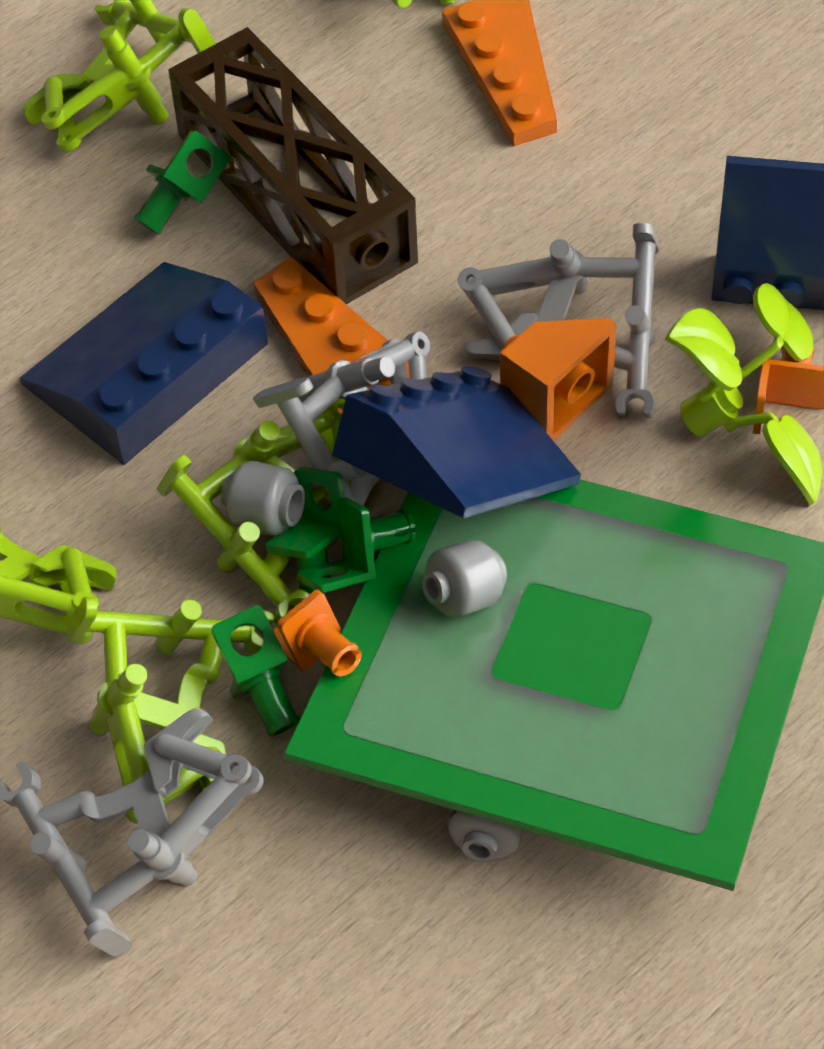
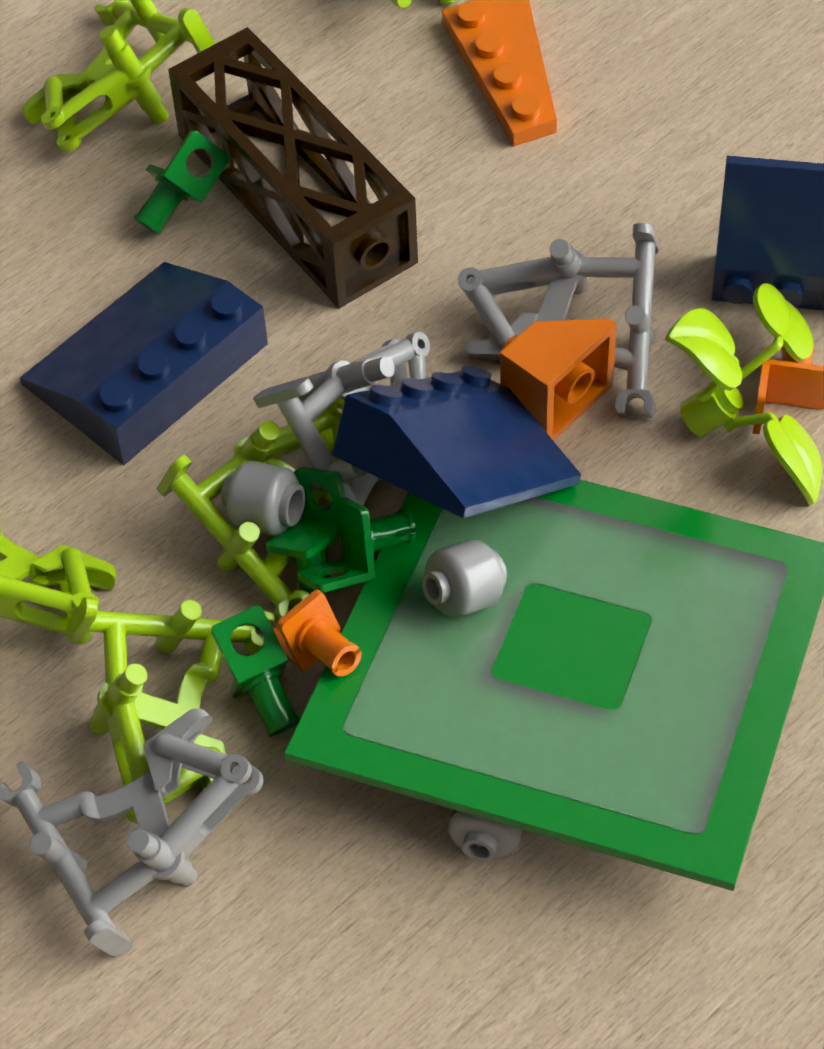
(315, 319): orange wing -> none

